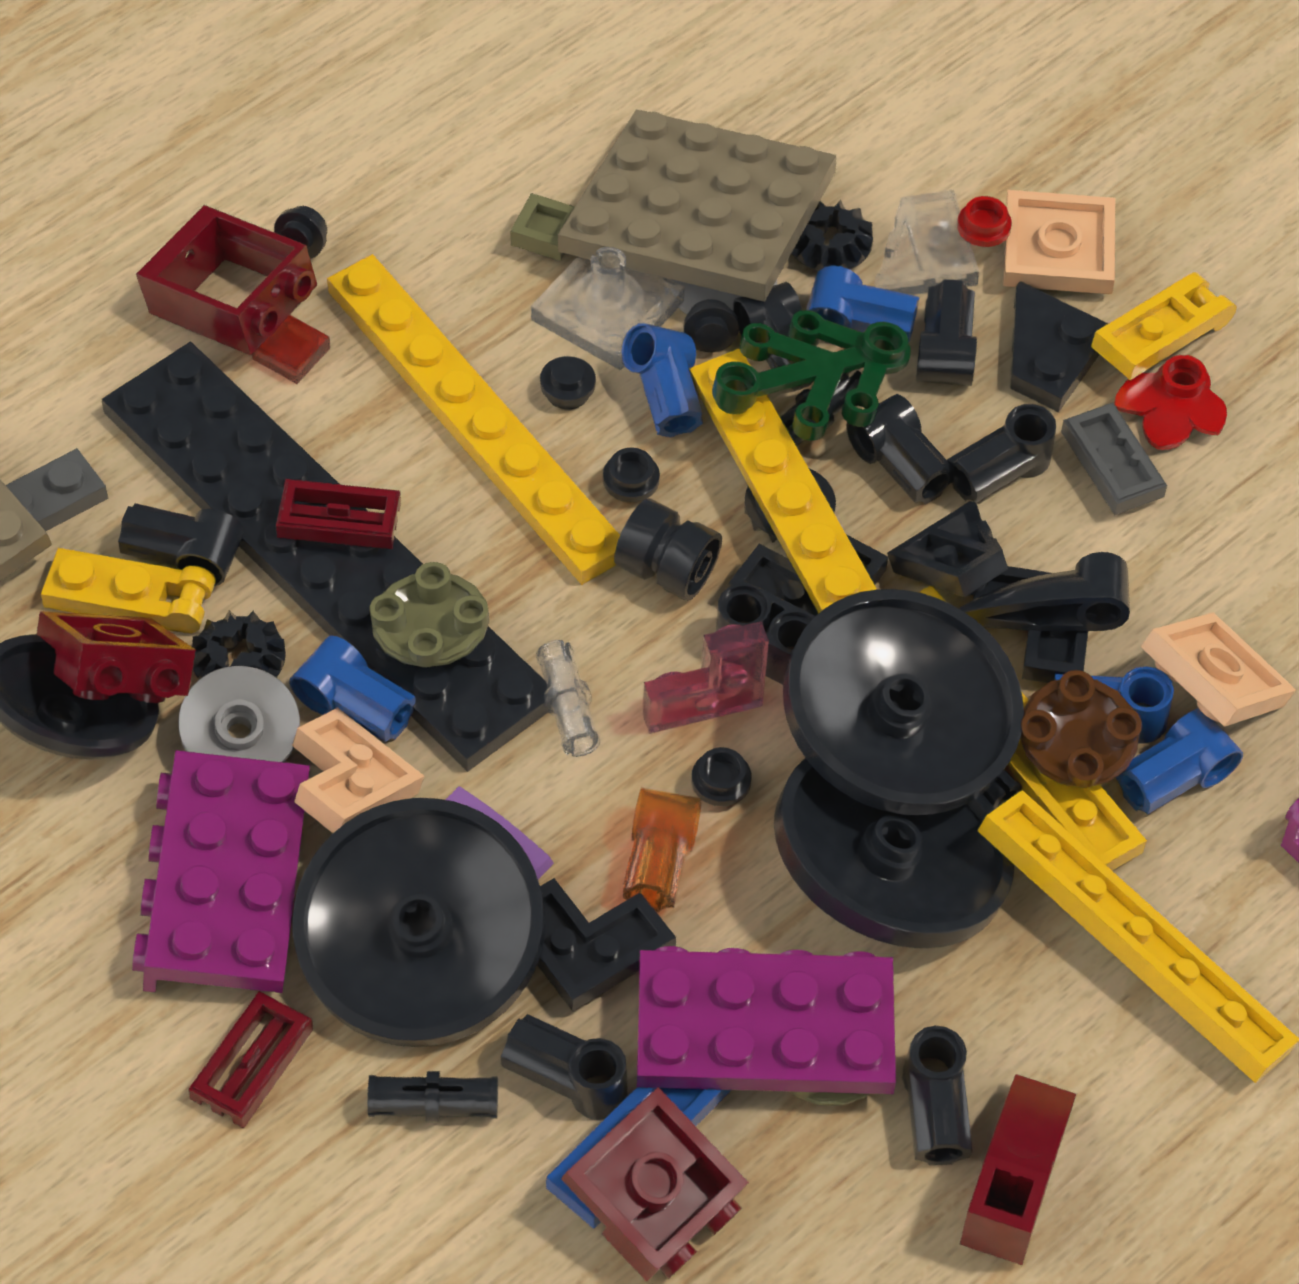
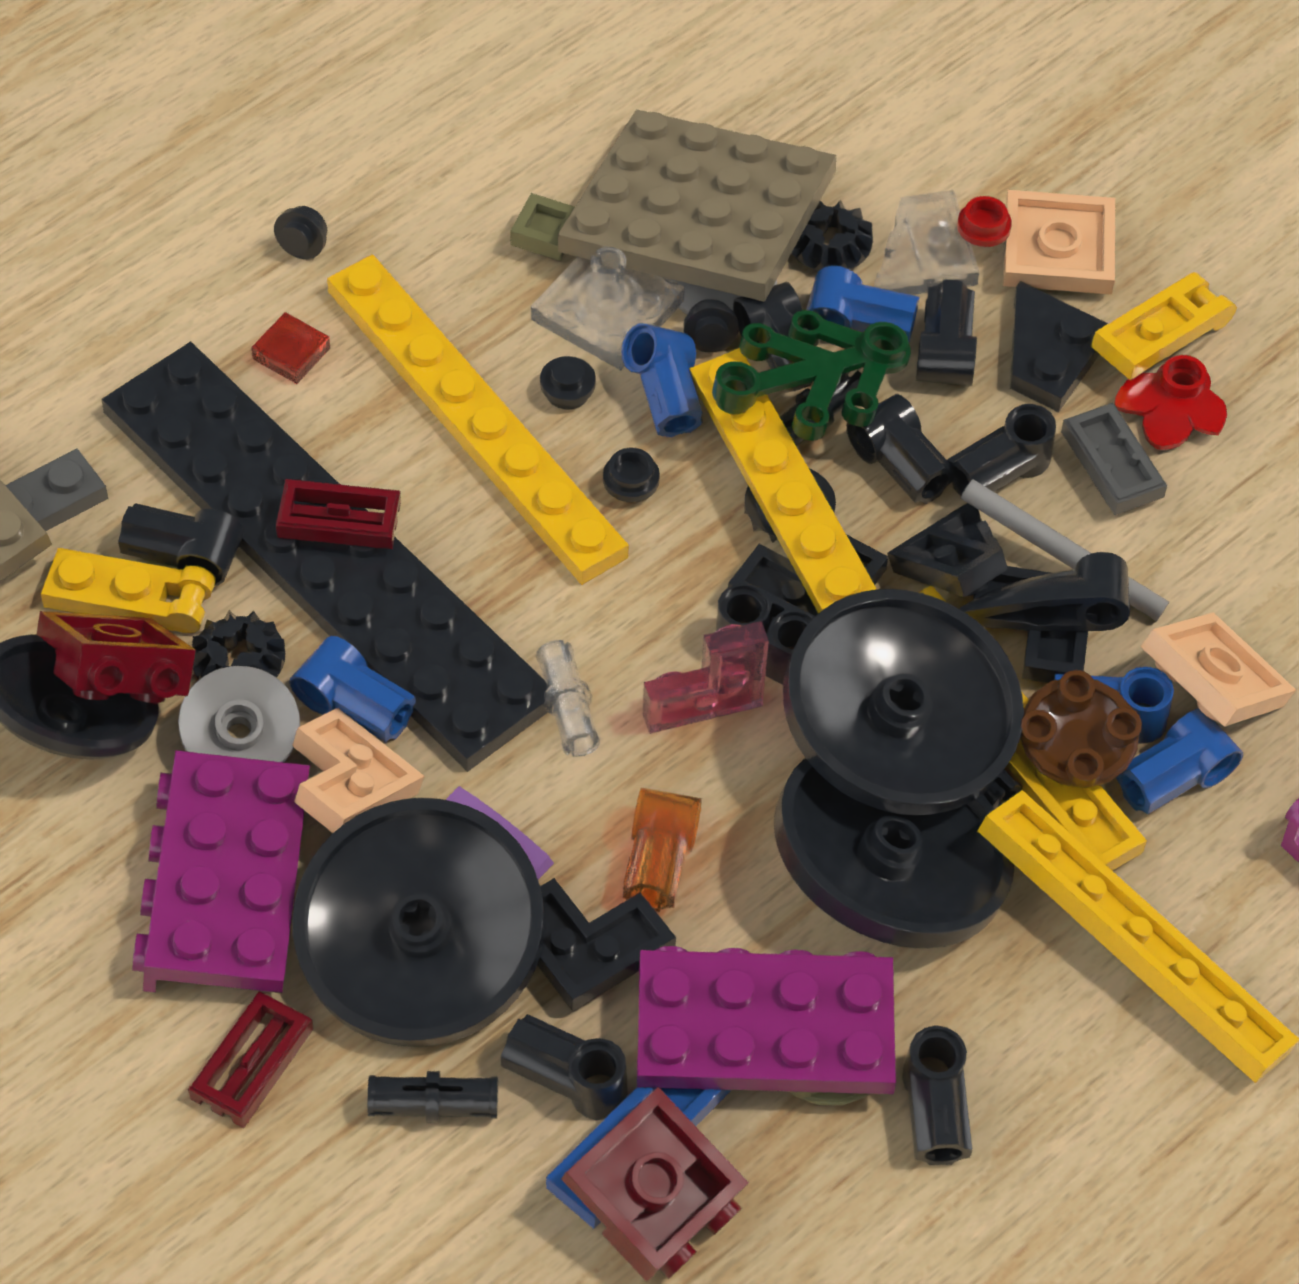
(211, 237): dark red window -> none
(429, 617): olive dish -> none
(676, 553): black wheel -> none
(721, 777): black plate -> none
(1017, 1169): dark red slope -> none
(1052, 541): none -> light grey bar

